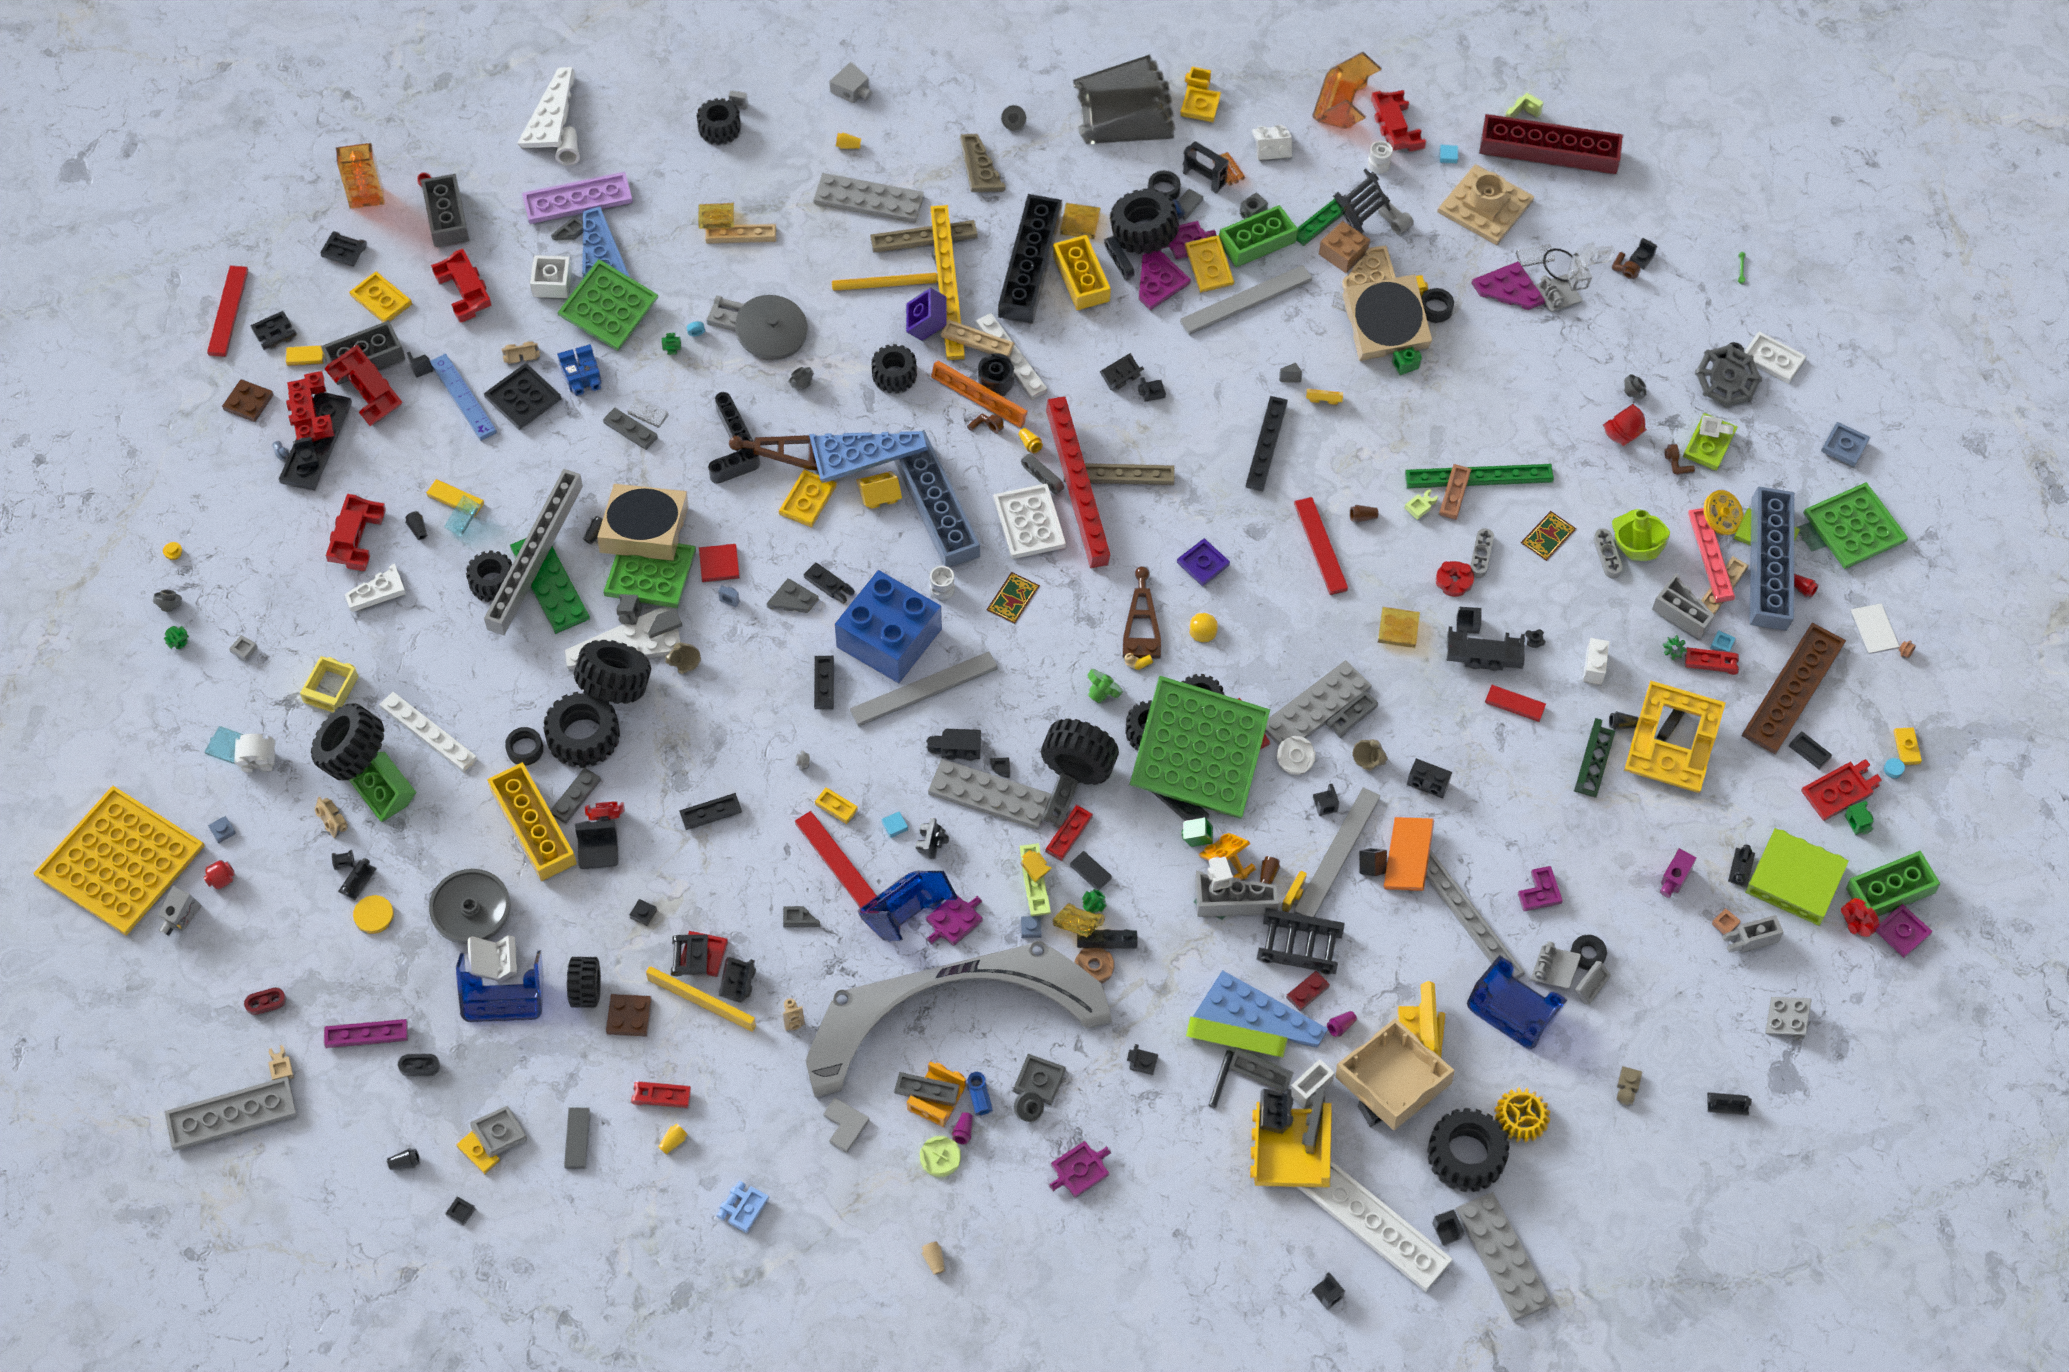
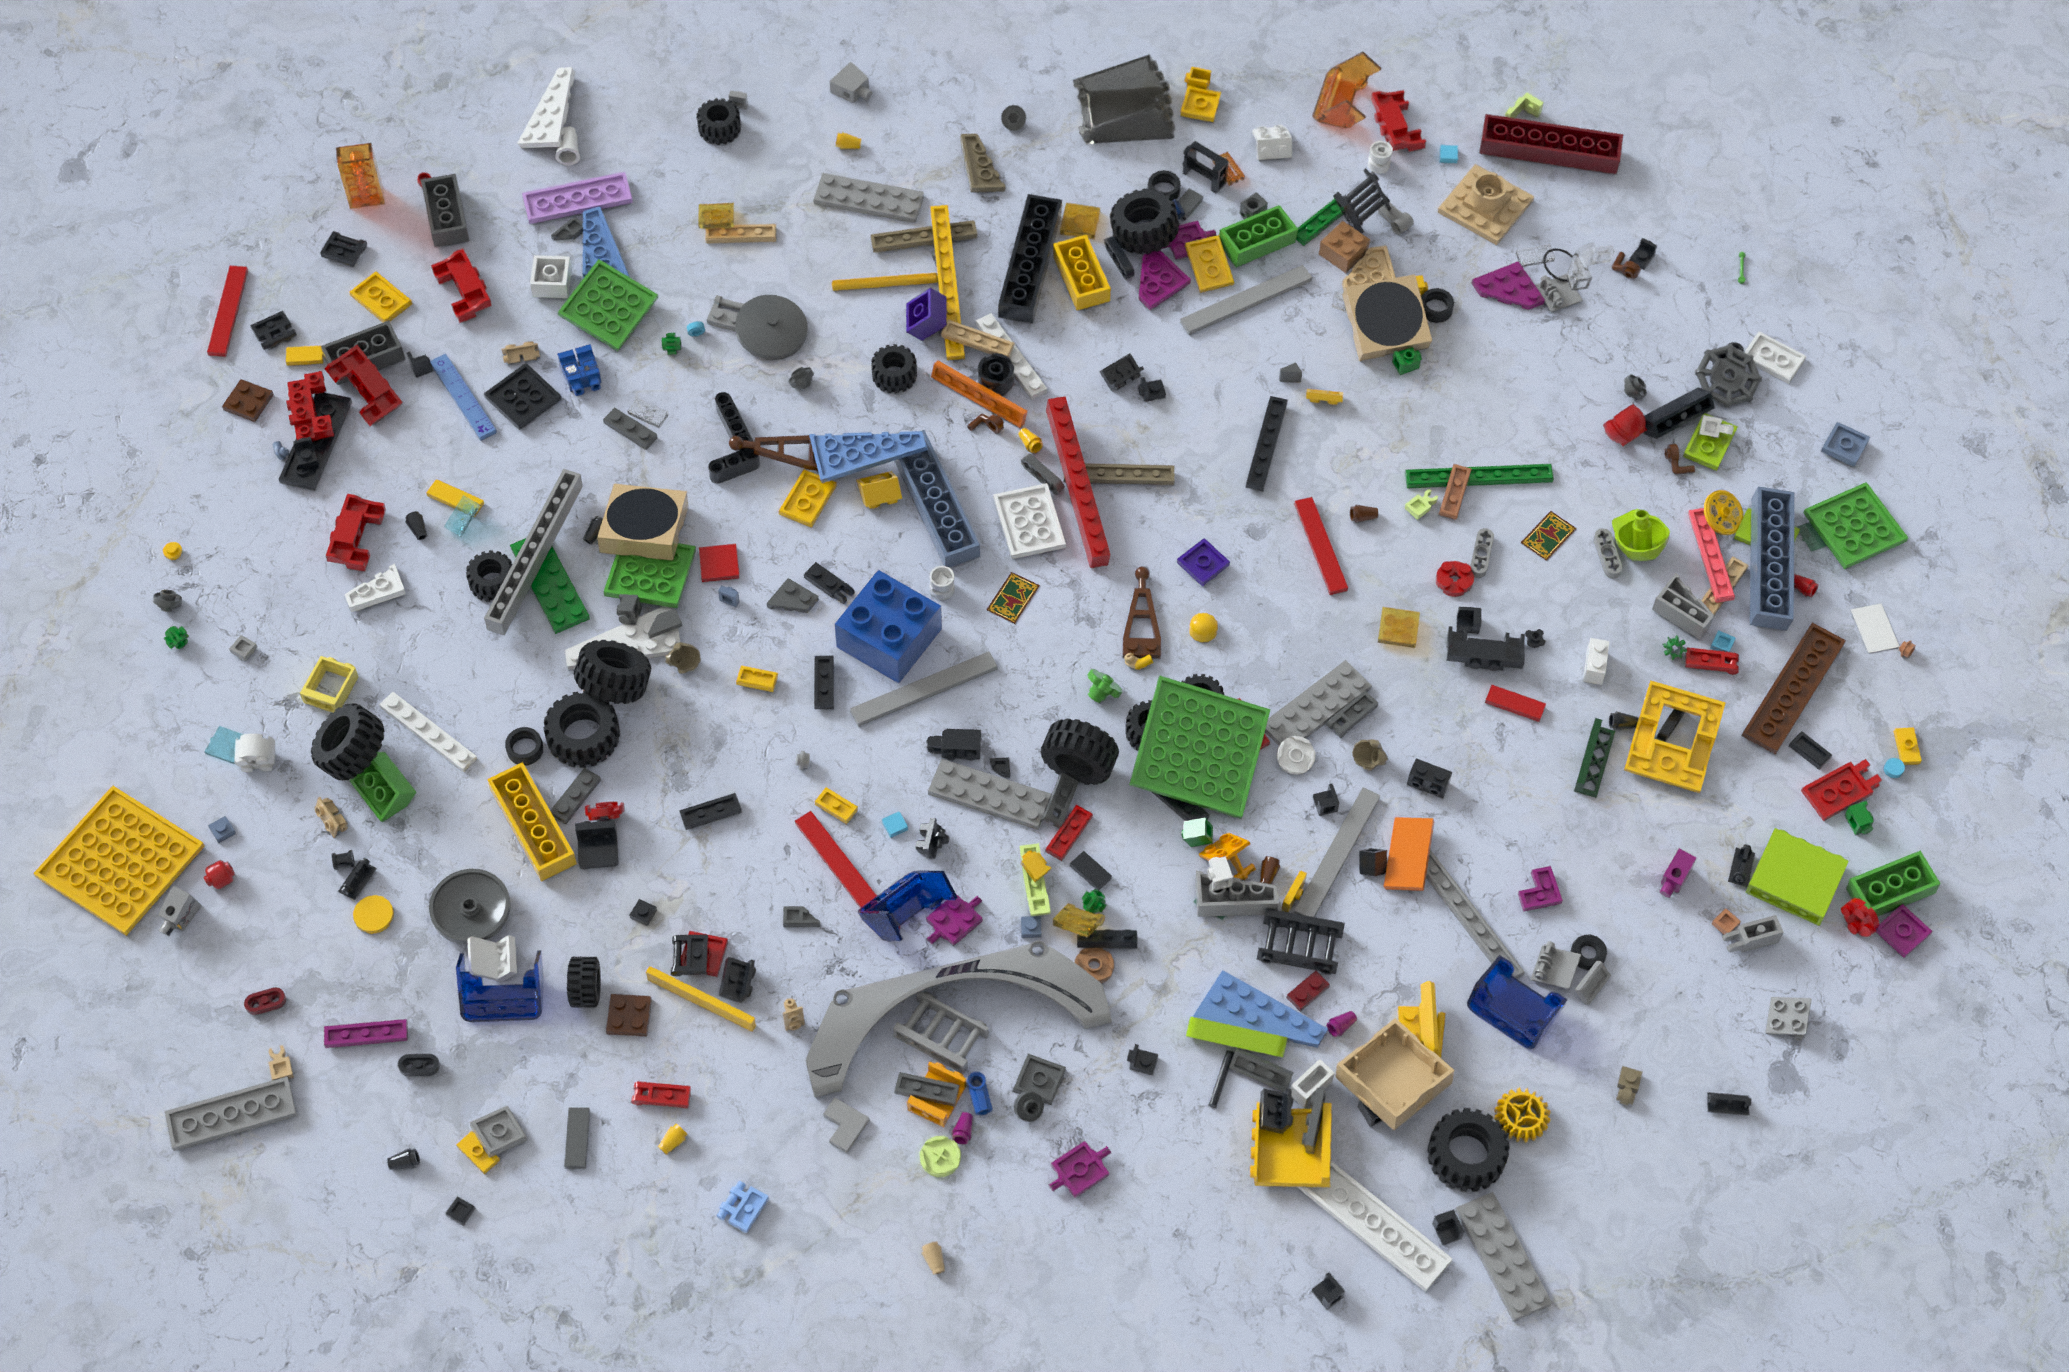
(757, 678): none -> yellow plate
(940, 1051): none -> light grey fence
(1678, 412): none -> black brick

